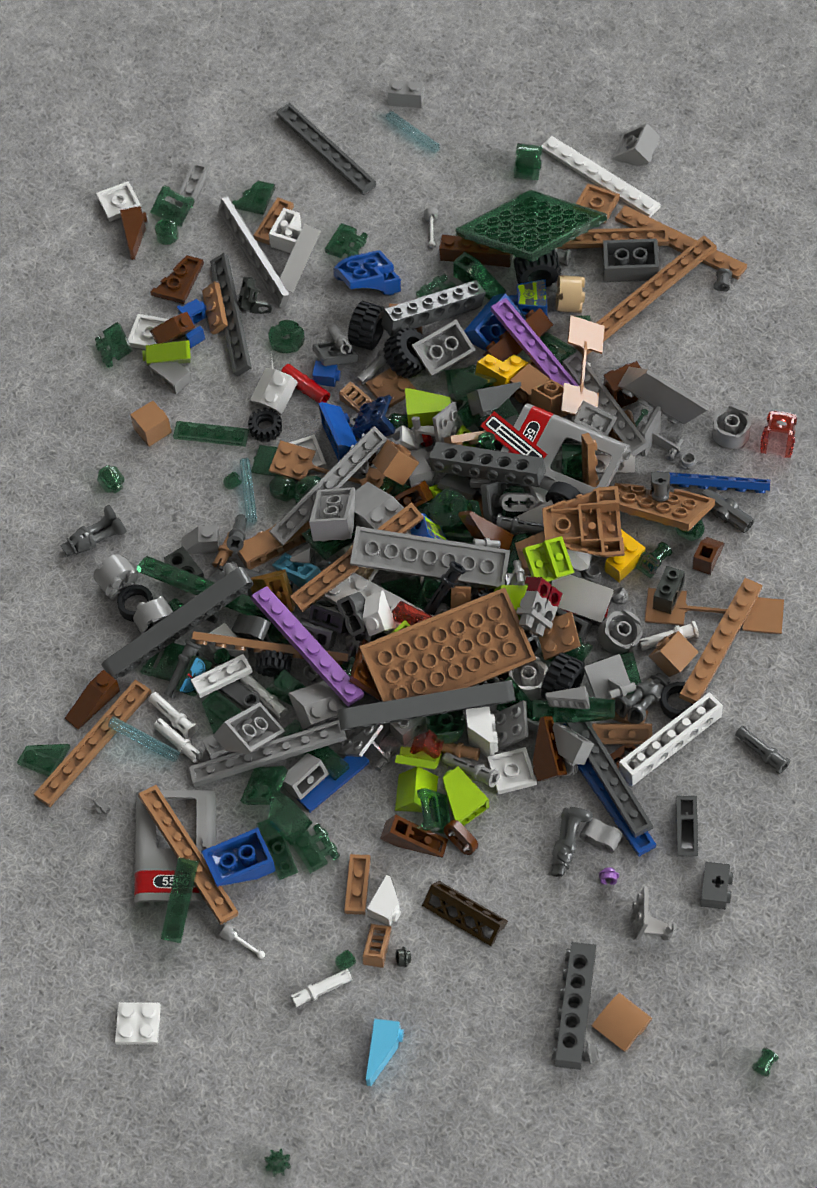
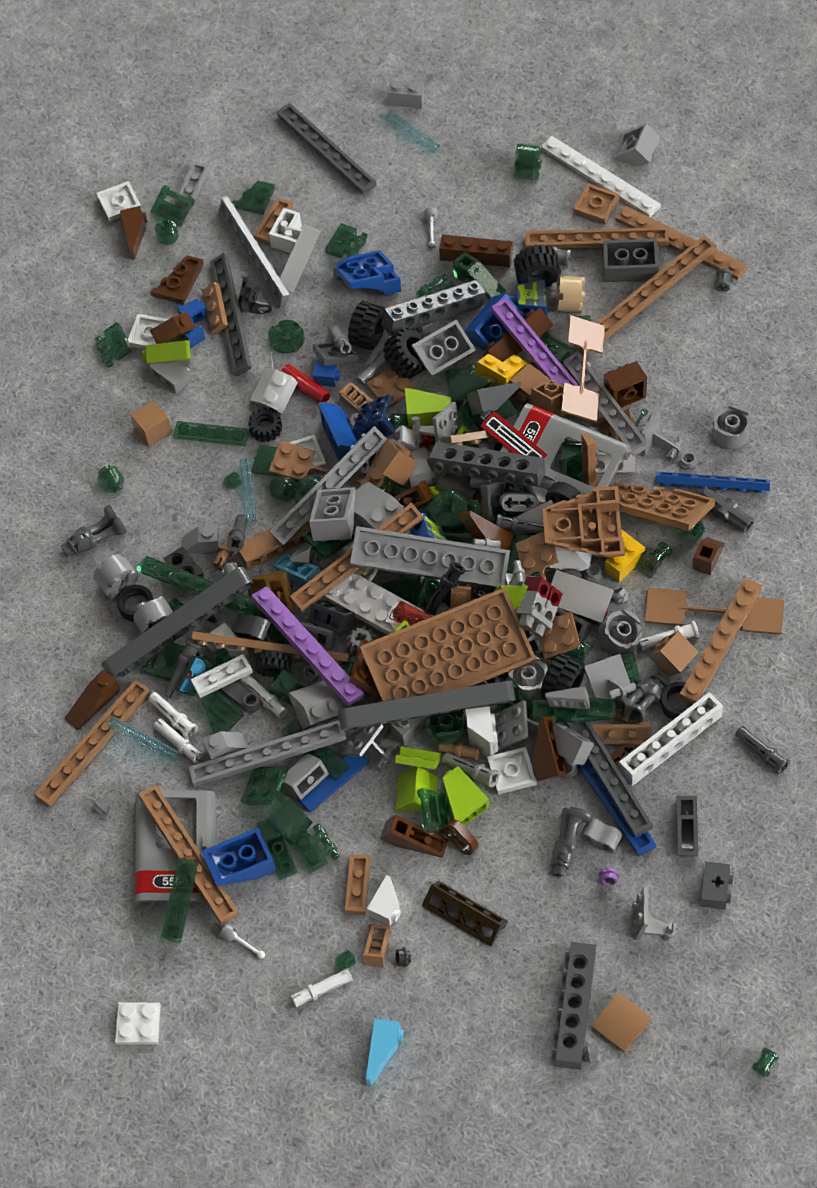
(43, 758): clear green wing -> none
(248, 730): light grey slope -> none
(280, 1167): clear green gear -> none
(352, 610): dark grey brick -> none
(377, 614): white slope -> none
(428, 743): clear red panel -> none
(487, 441): clear green bush -> none
(531, 225): clear green plate -> none
(548, 559): lime slope -> none
(594, 418): light grey bracket -> none
(656, 391): light grey slope -> none
(660, 485): dark grey piece -> none
(668, 589): pearl dark grey brick -> none
(772, 425): clear red piece -> none

